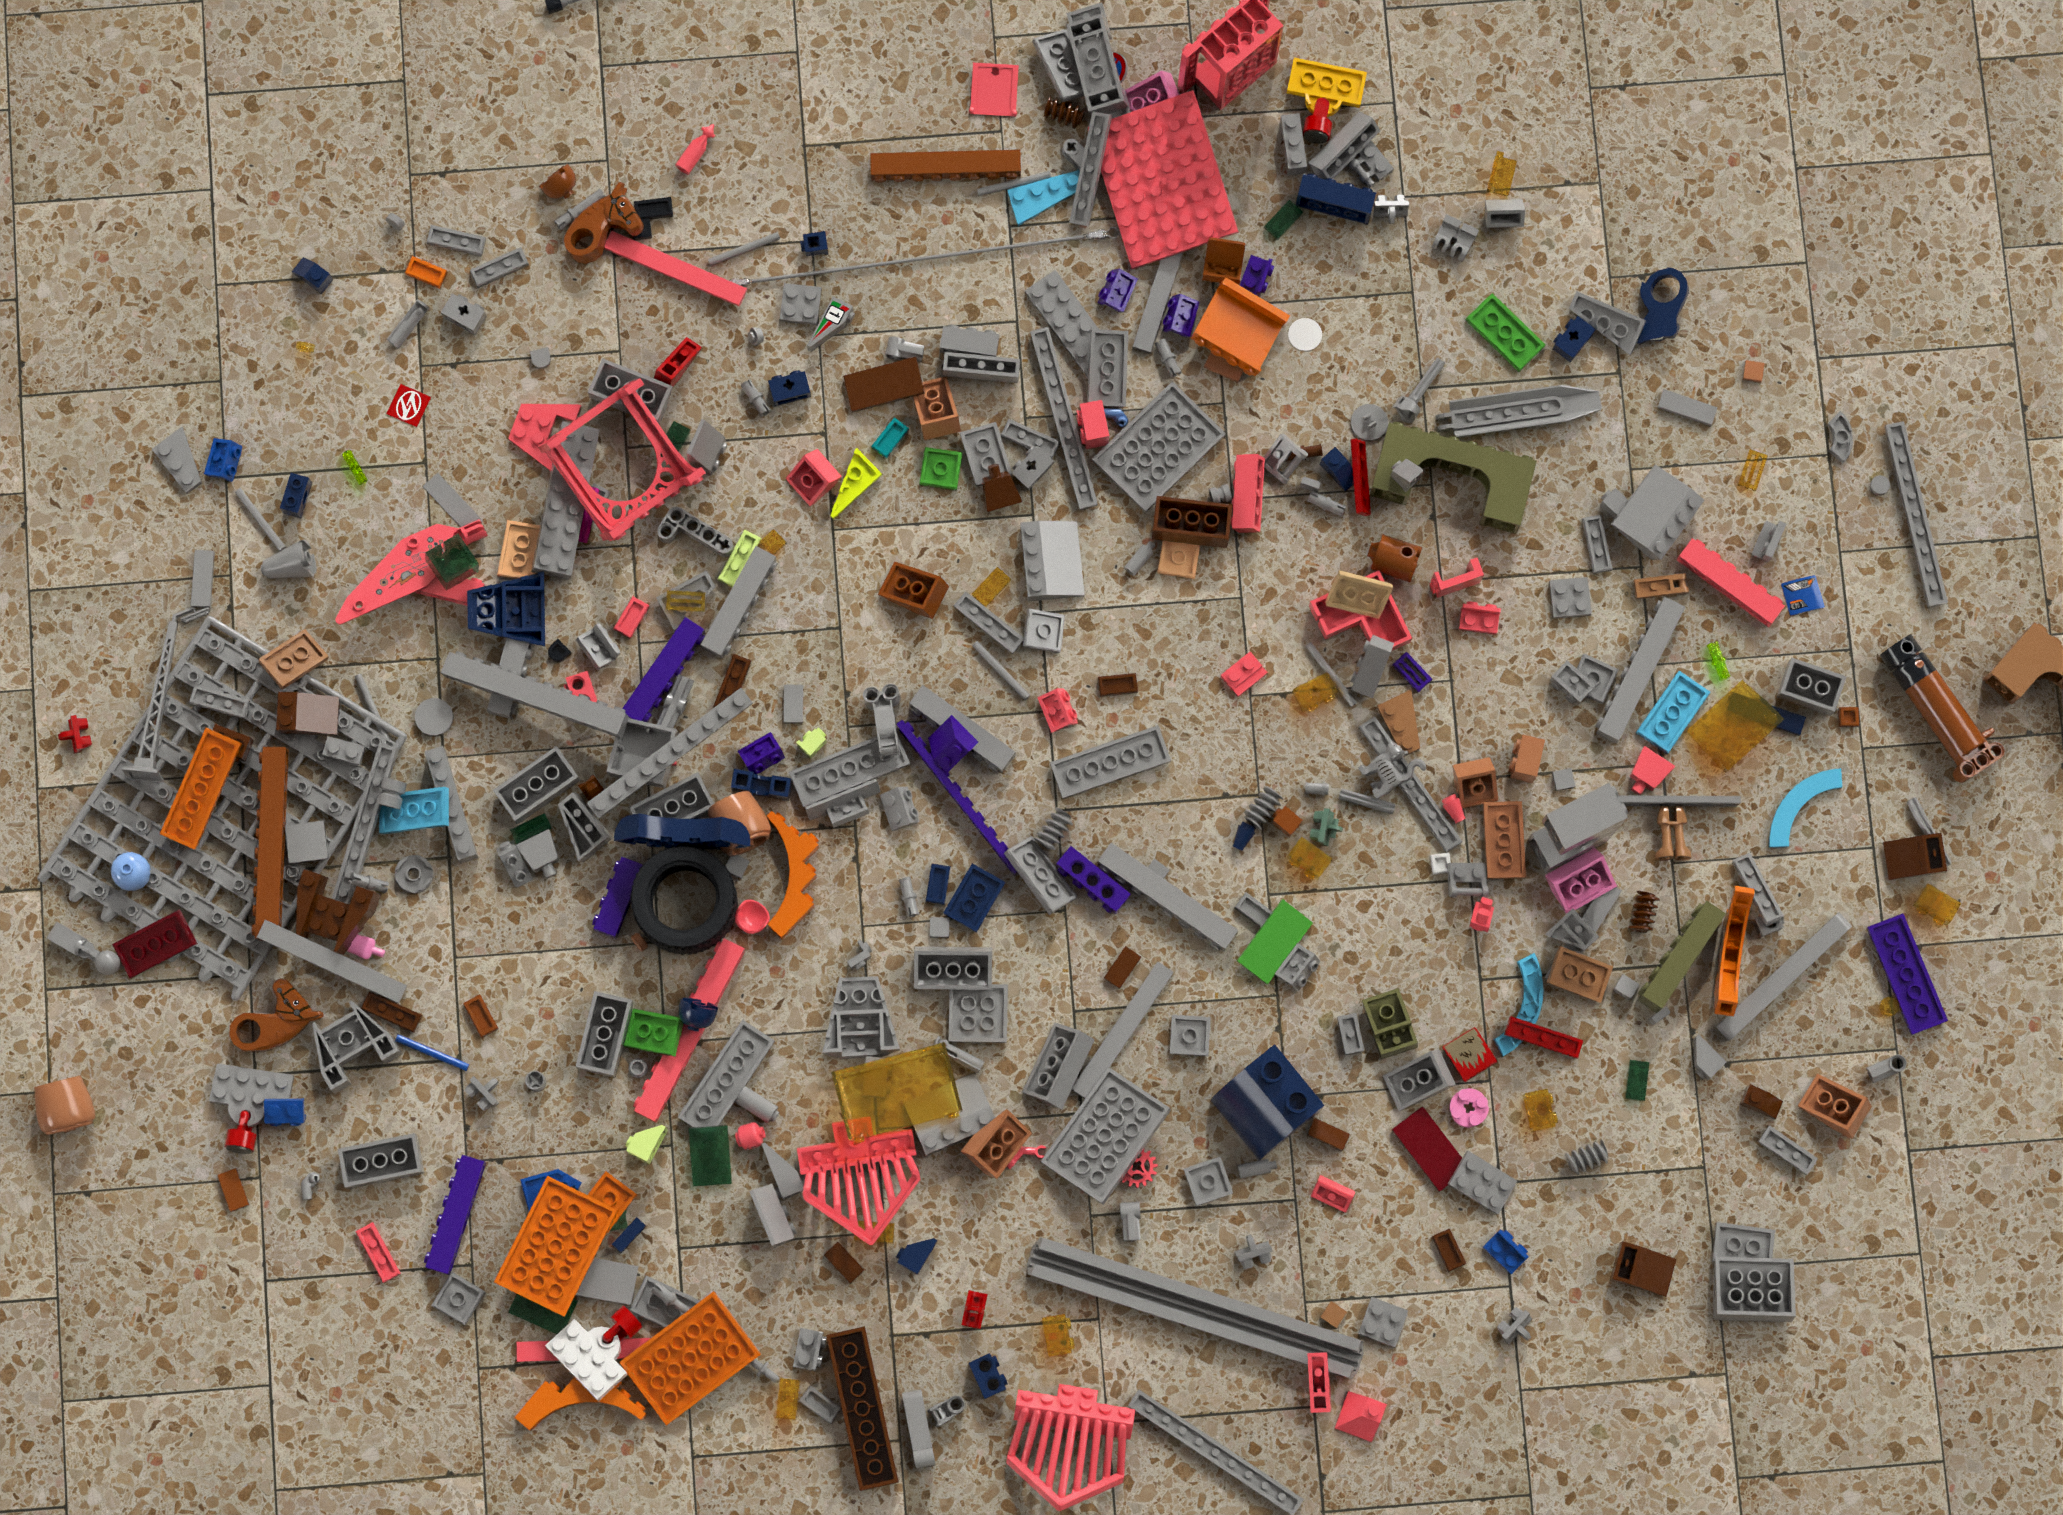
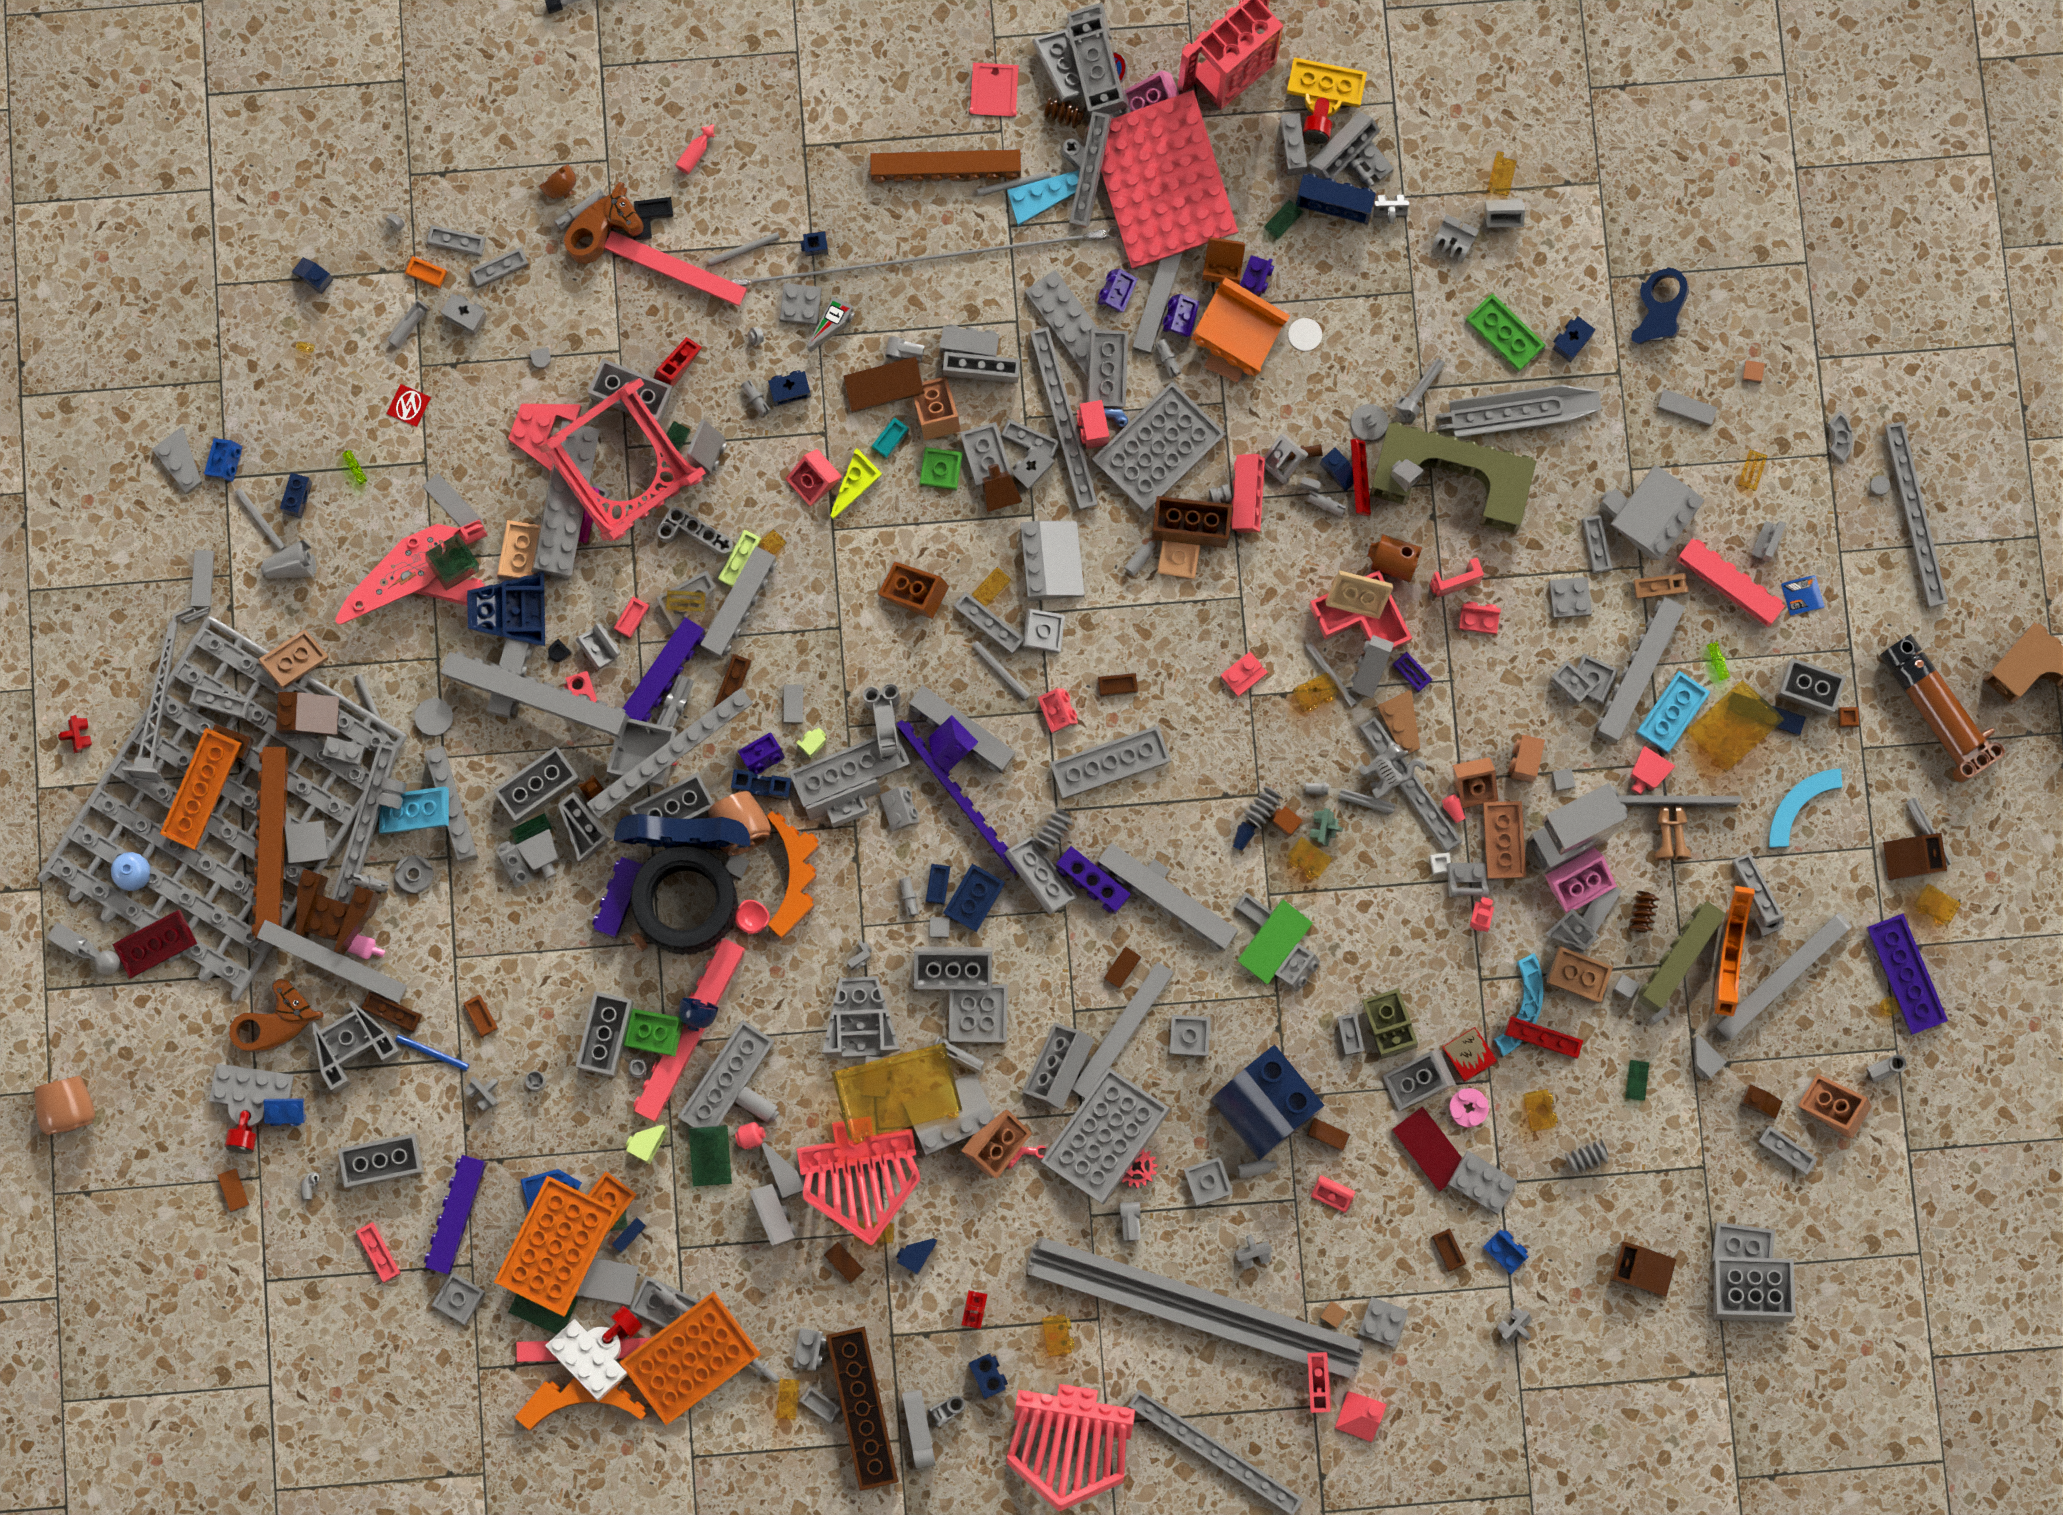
(1612, 322): light grey wing -> none

